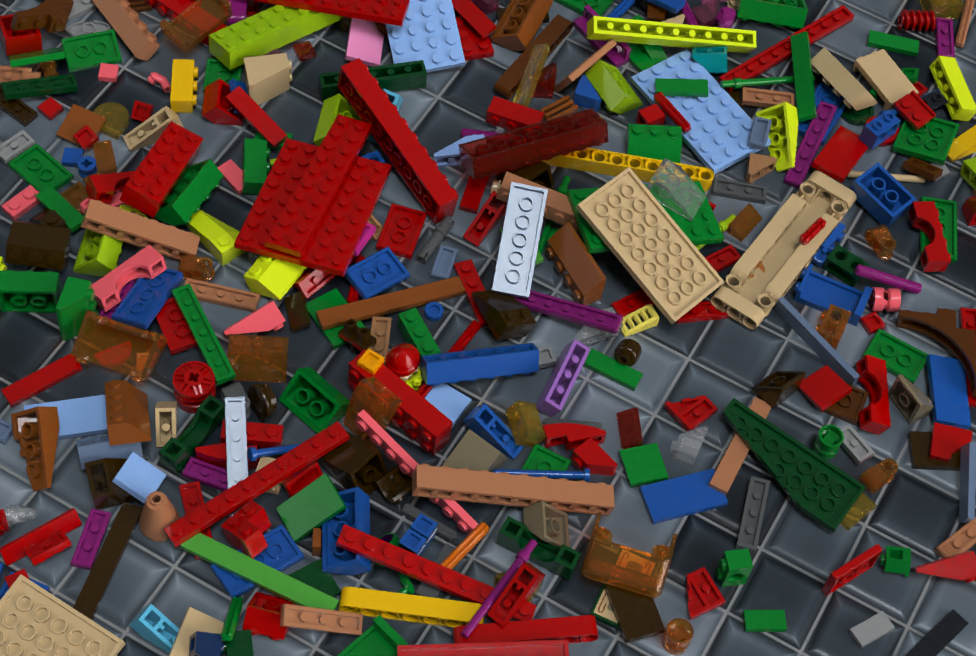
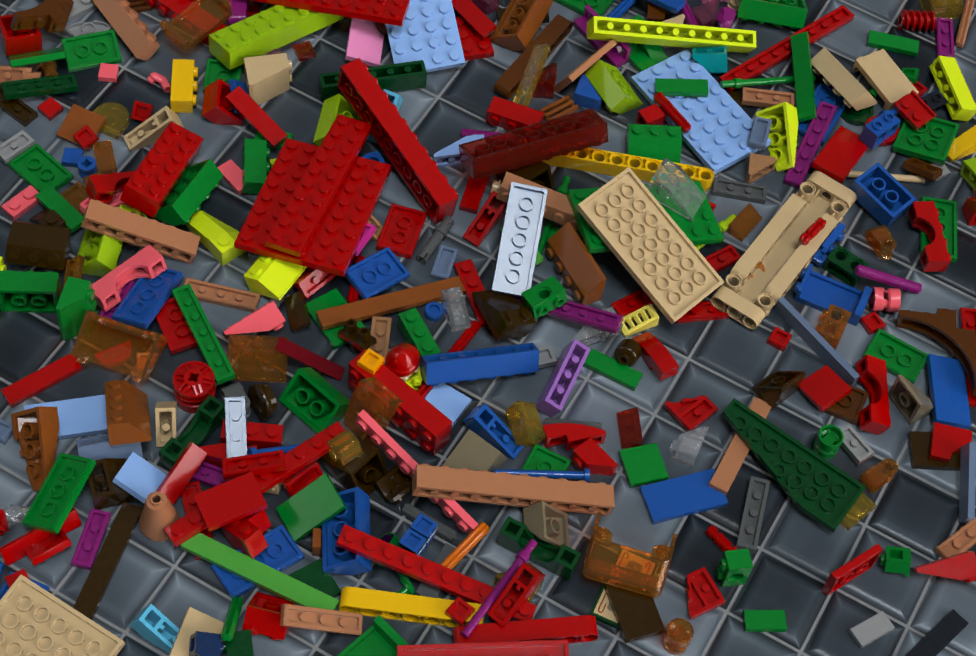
(58, 493): none -> green tile
(74, 268): none -> clear orange tile
(182, 472): none -> red tile
(195, 266): clear orange piece -> none
(230, 501): none -> red tile
(257, 463): none -> red tile
(310, 358): none -> dark red sticker
(344, 447): none -> clear yellow brick
(455, 309): none -> clear slope
(459, 611): none -> red tile
(544, 297): none -> green brick
(657, 356): none -> red slope
(719, 539): none -> red axle
(779, 339): none -> red tile

